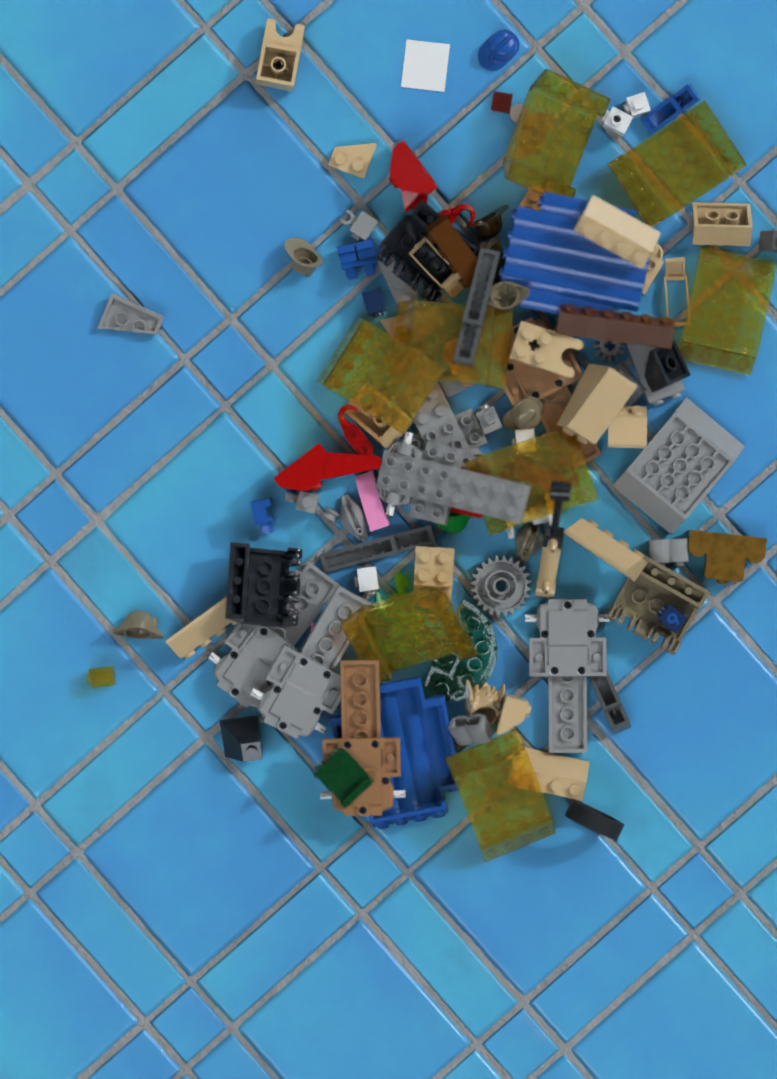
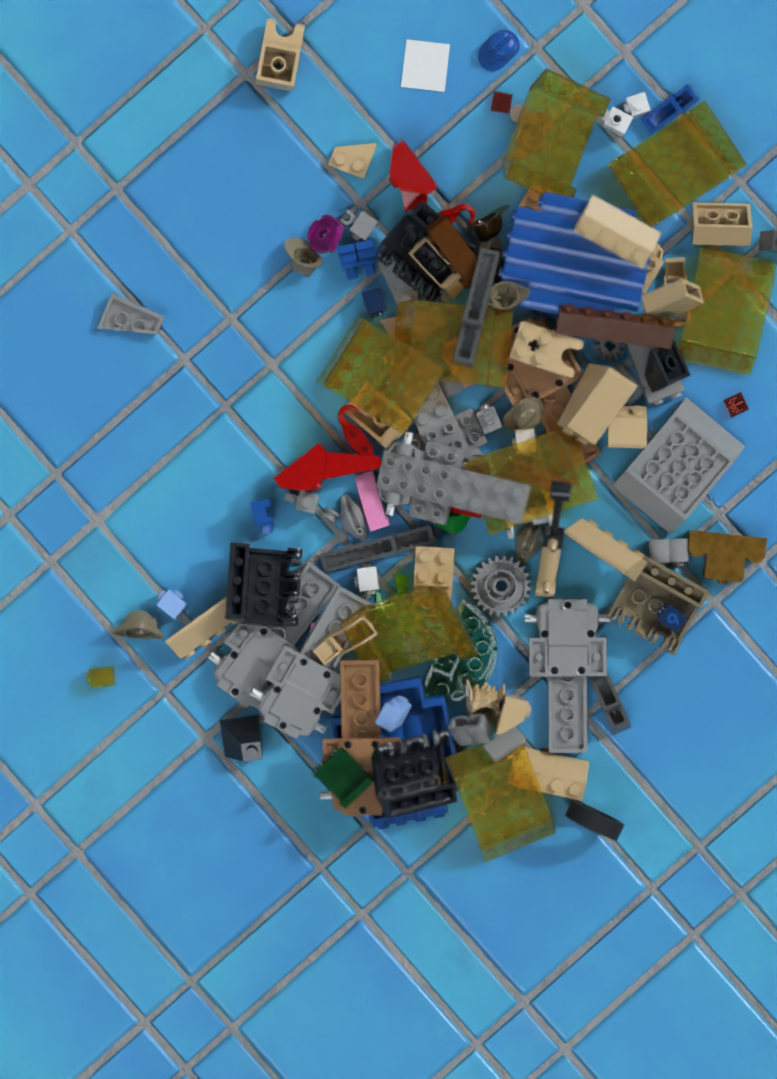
(171, 603): none -> light blue brick
(330, 648): none -> tan piece
(333, 231): none -> magenta plate
(393, 713): none -> light blue brick
(412, 774): none -> black slope
(504, 744): none -> light grey tile
(672, 299): none -> tan brick
(735, 404): none -> clear red tile

